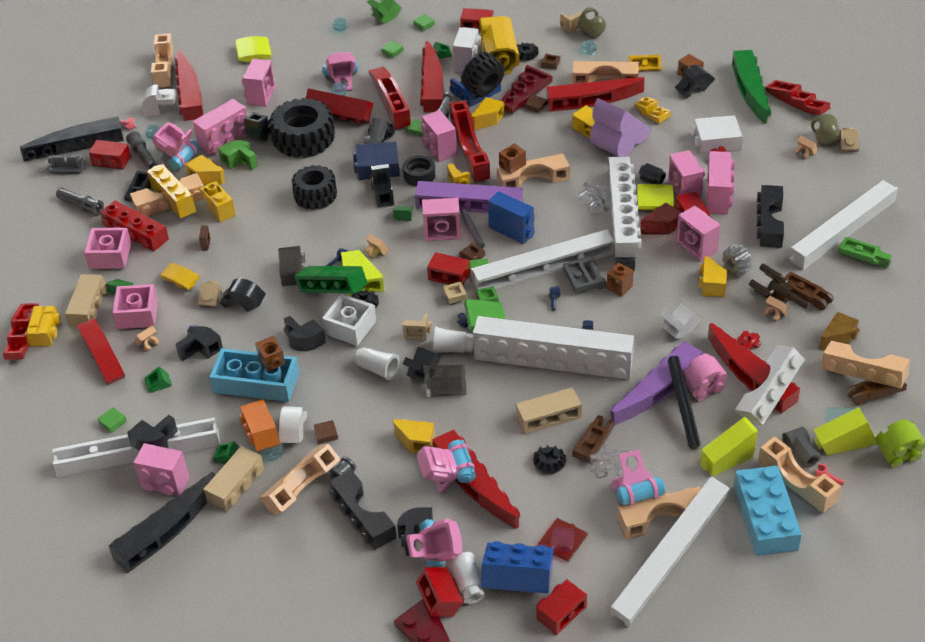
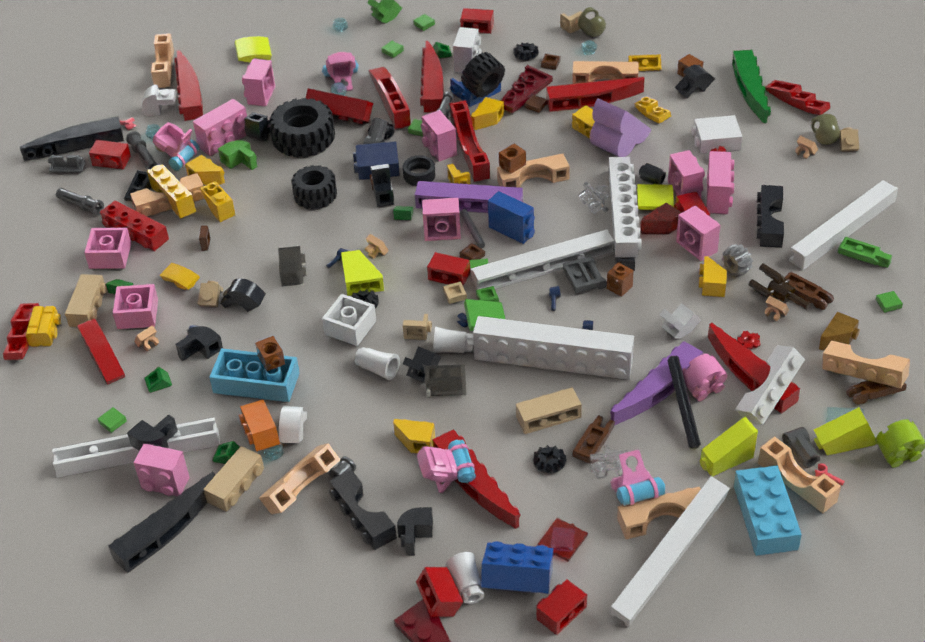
(304, 337): black brick -> none
(325, 431): reddish brown tile -> none
(331, 279): green brick -> none
(439, 542): bright pink piece -> none
(500, 41): yellow brick -> none
(889, 301): none -> bright green tile

